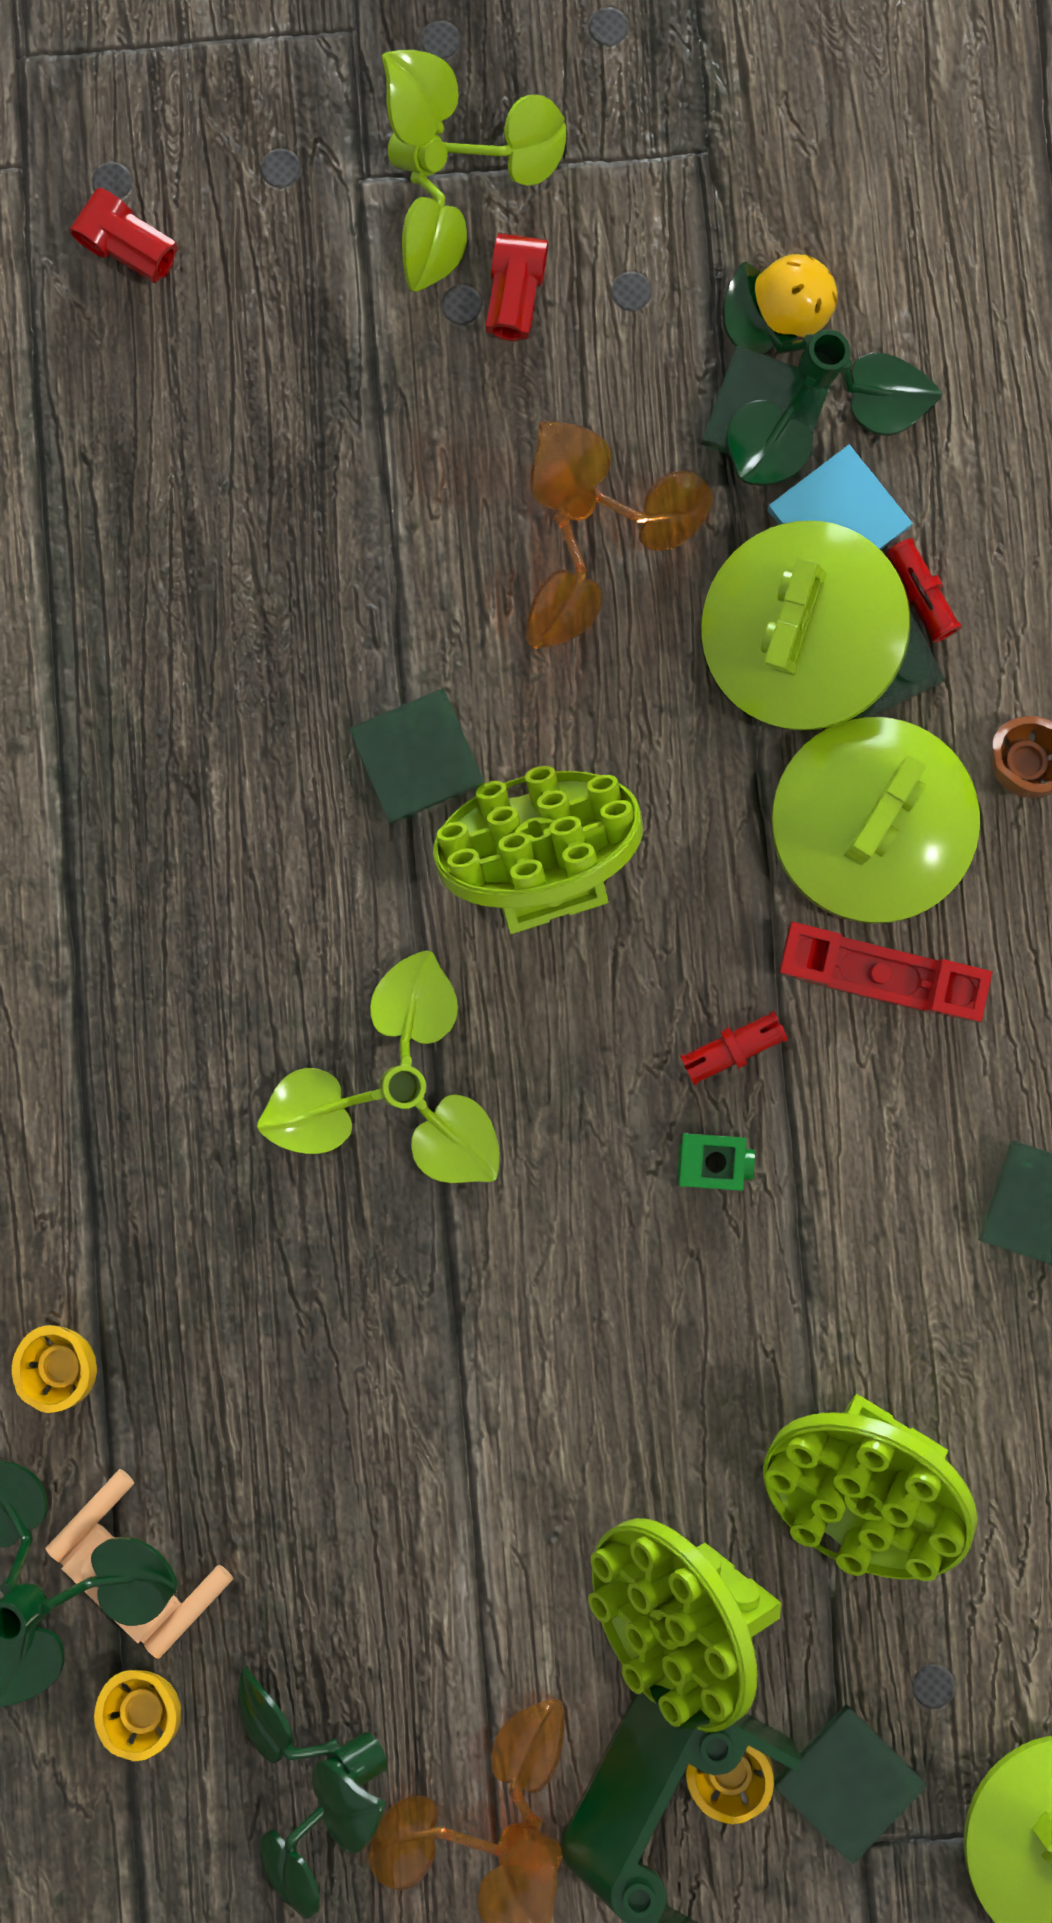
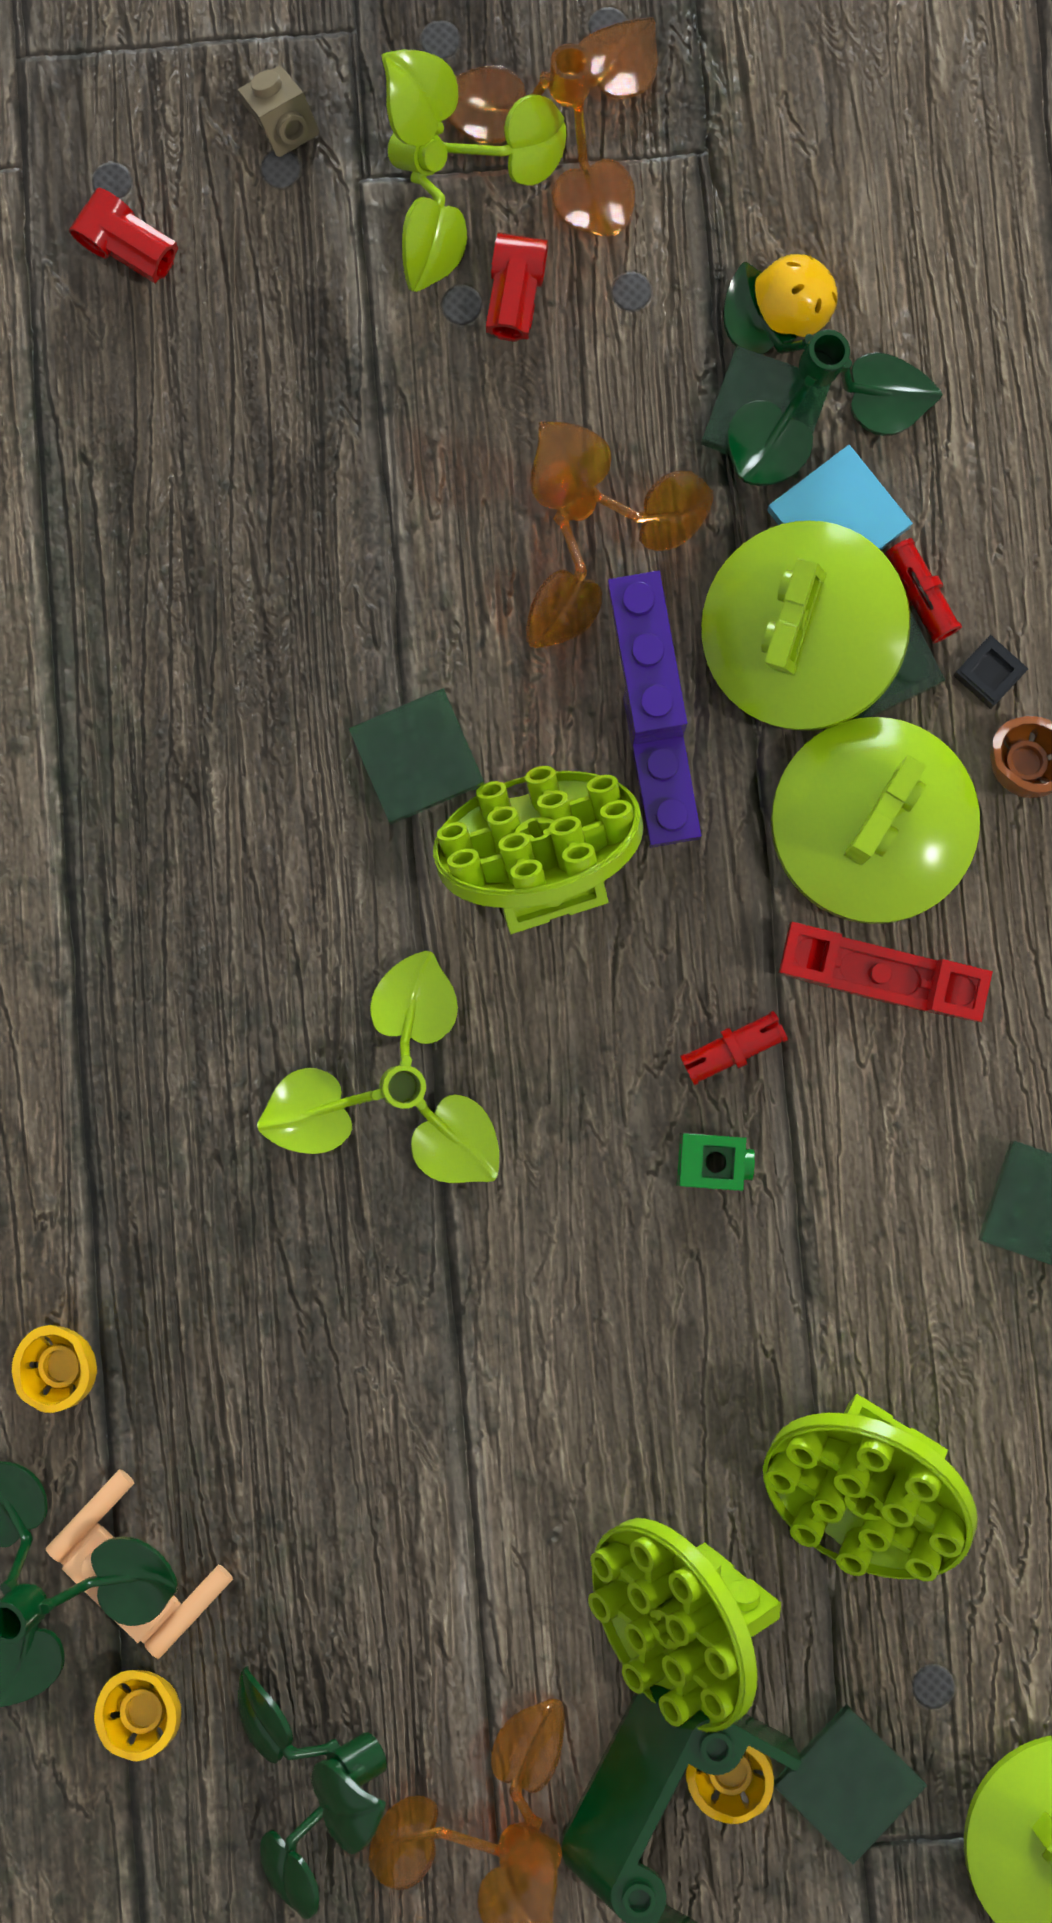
(279, 109): none -> dark tan bracket
(617, 59): none -> clear orange plant
(654, 708): none -> dark purple bracket
(990, 671): none -> black tile

